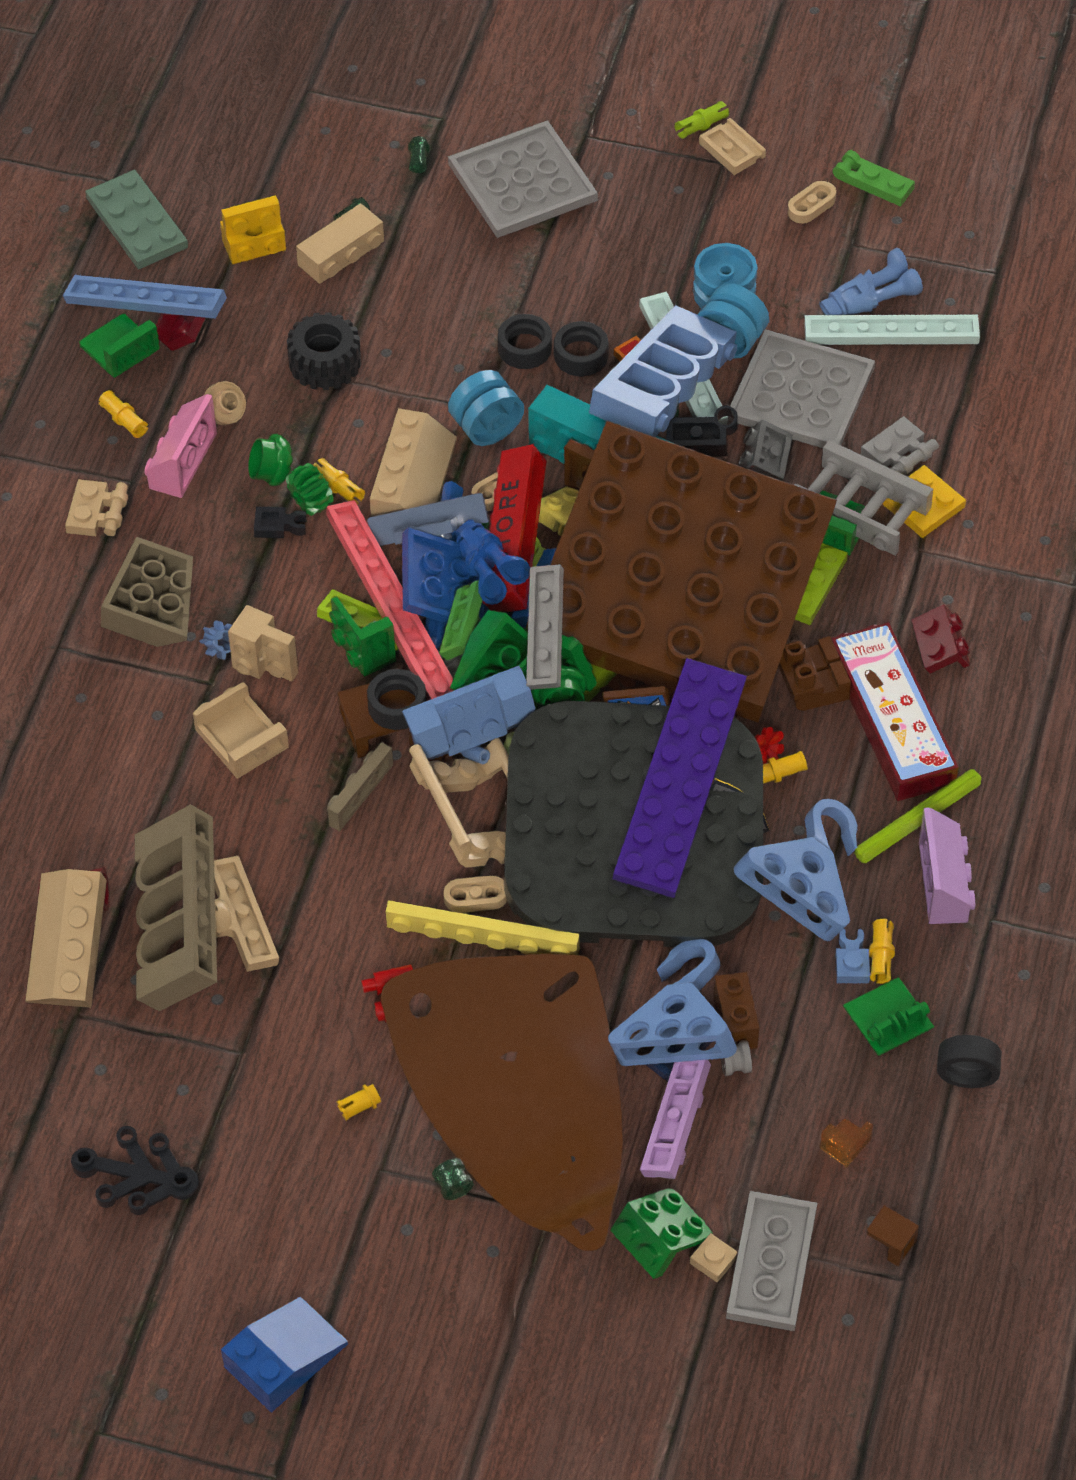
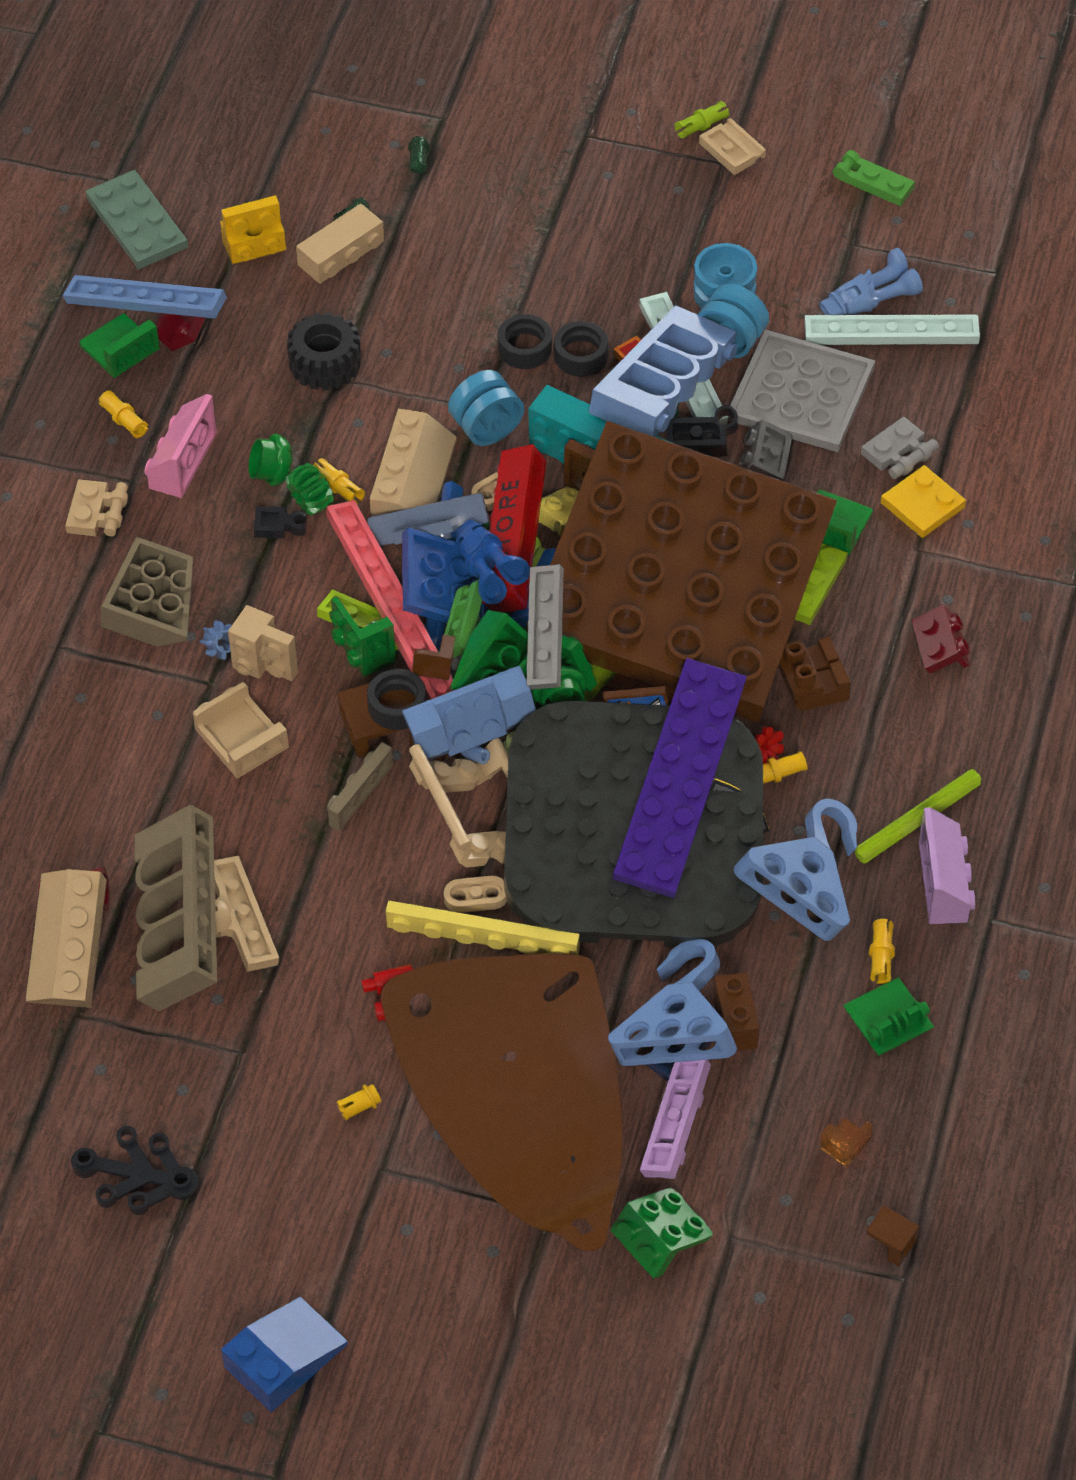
(227, 401): tan plate -> none
(434, 663): none -> reddish brown panel
(452, 1179): clear green wheel -> none
(522, 179): light grey plate -> none
(713, 1257): tan plate -> none
(739, 1061): light grey wheel -> none
(771, 1261): light grey plate -> none
(811, 202): tan plate -> none
(851, 960): medium blue plate -> none
(880, 479): light grey fence -> none
(895, 713): brick -> none
(969, 1061): black tyre -> none

